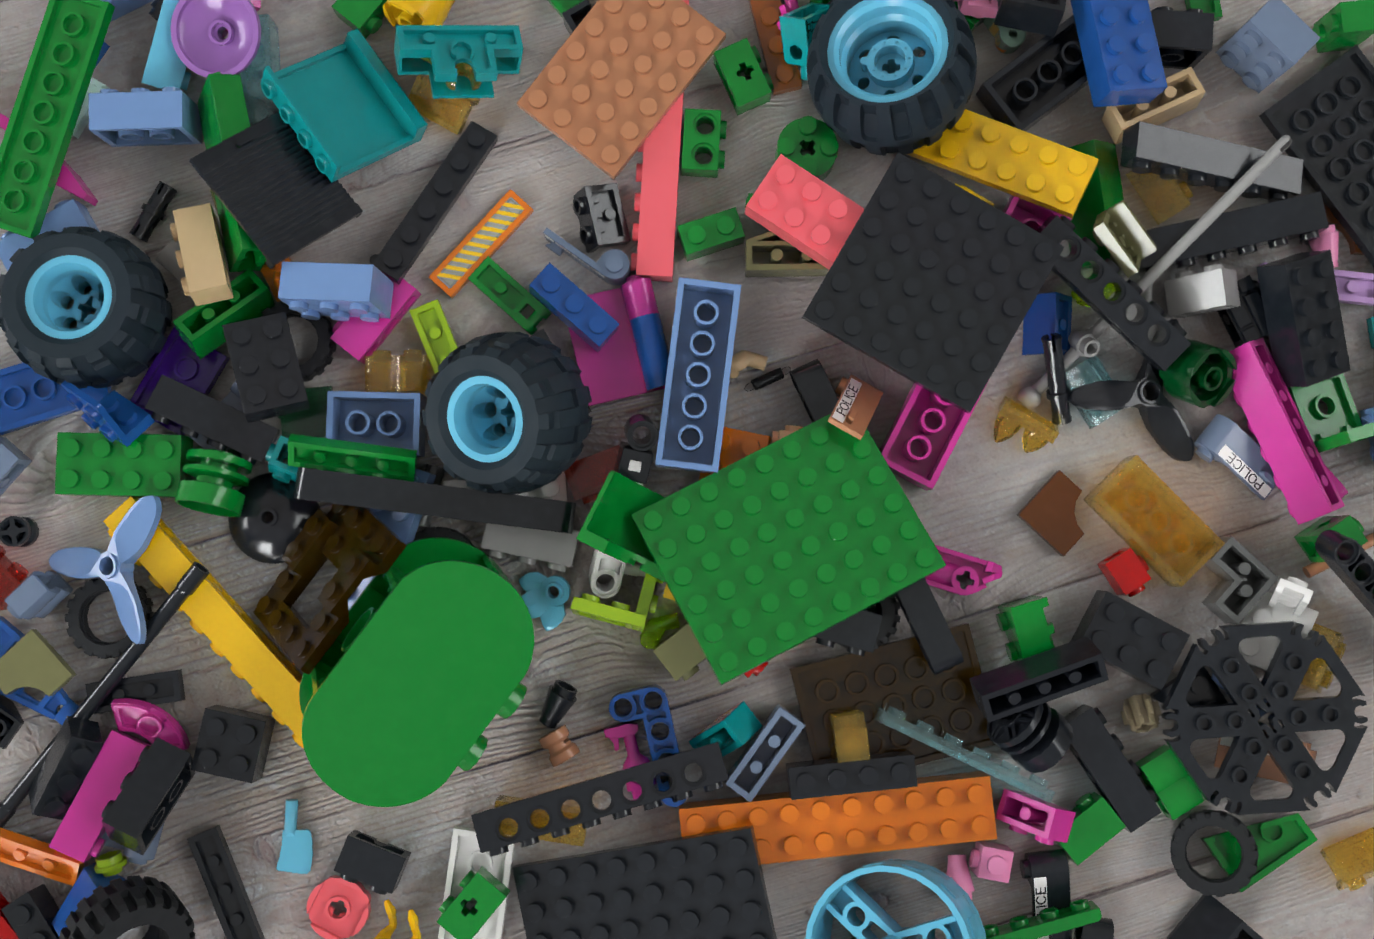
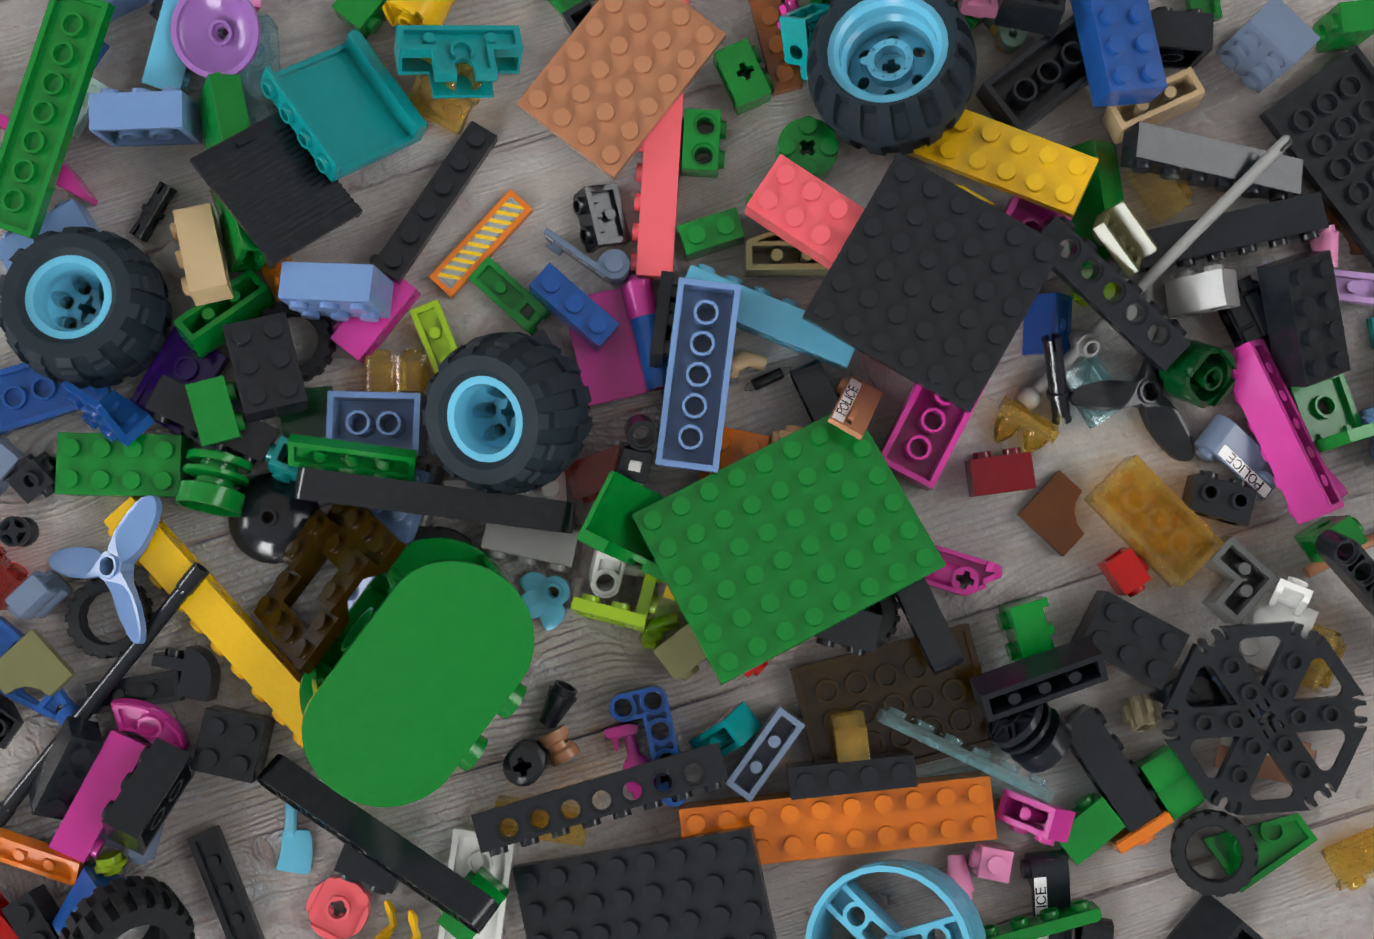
(34, 477): none -> black brick
(198, 669): none -> black brick
(215, 411): none -> green brick
(378, 843): none -> black beam
(518, 772): none -> black piece
(663, 320): none -> black plate
(780, 321): none -> medium azure brick
(1000, 473): none -> dark red brick
(1144, 834): none -> orange plate
(1218, 499): none -> black brick

